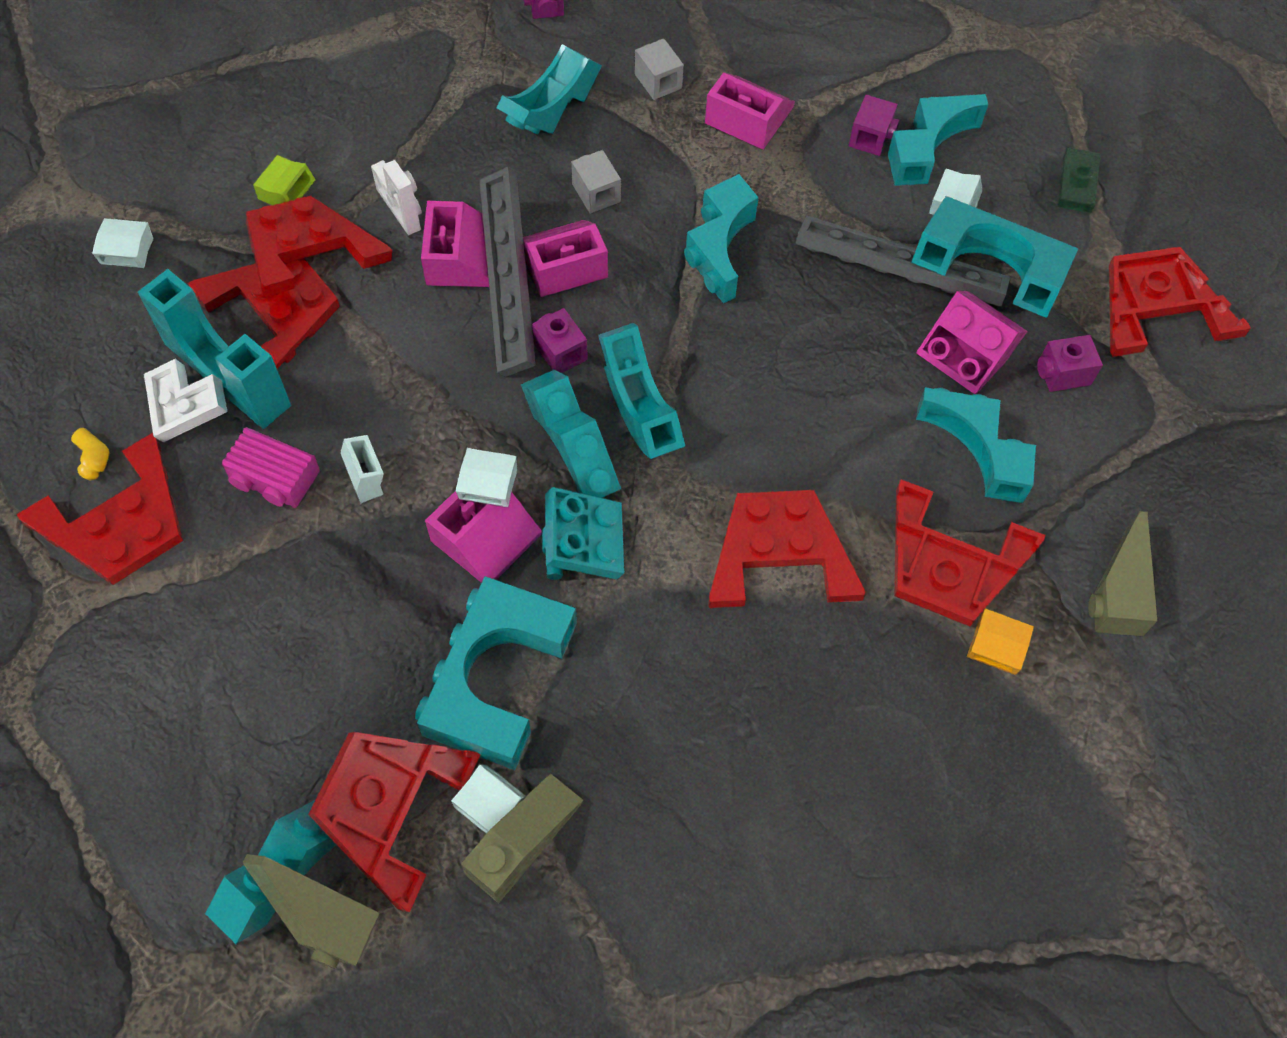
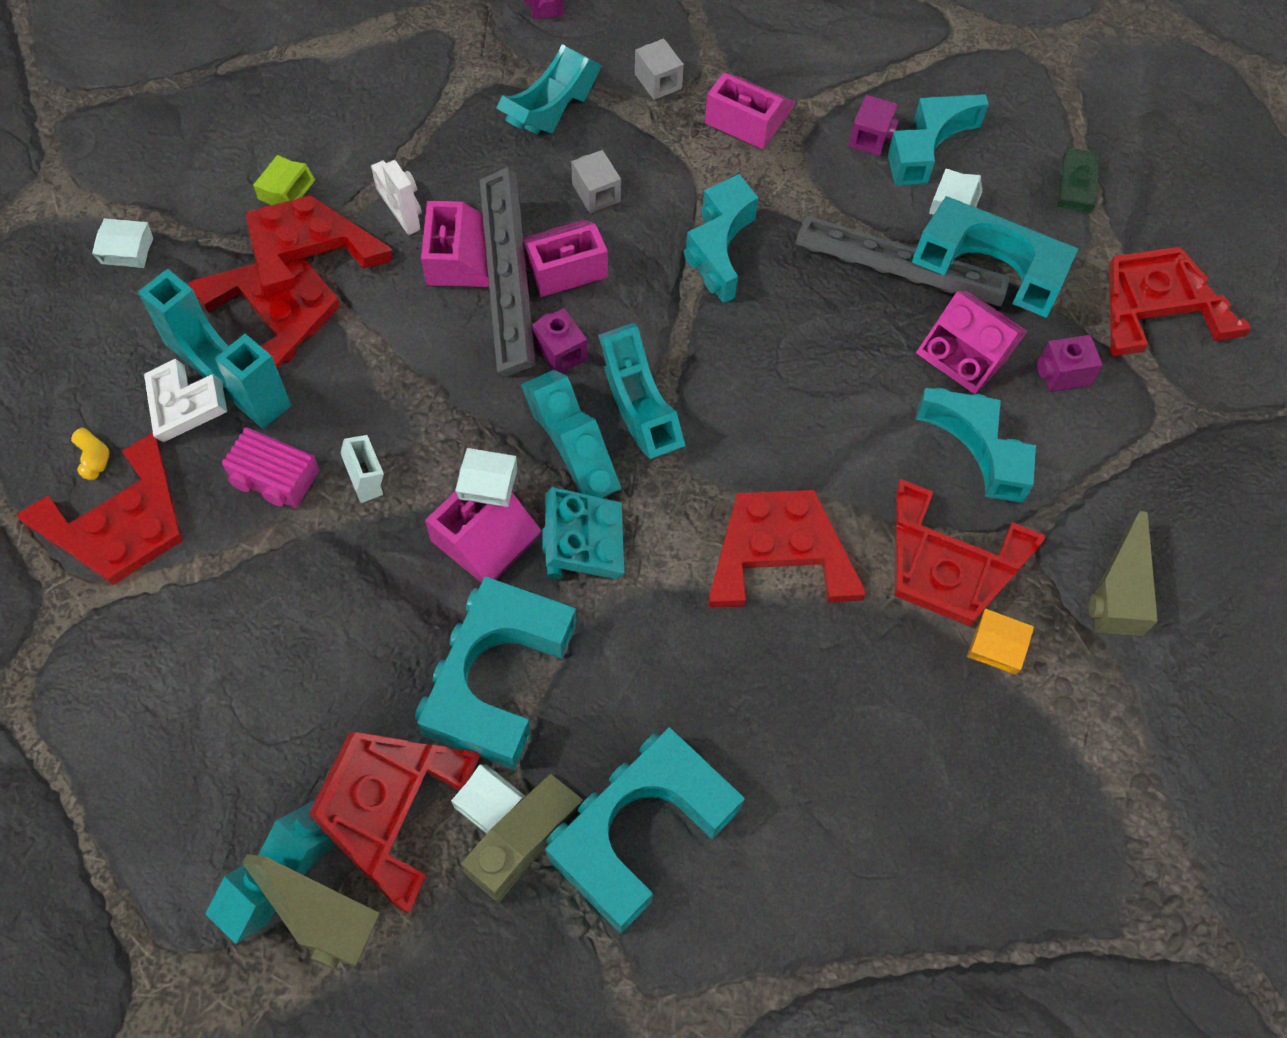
(663, 771): none -> teal arch

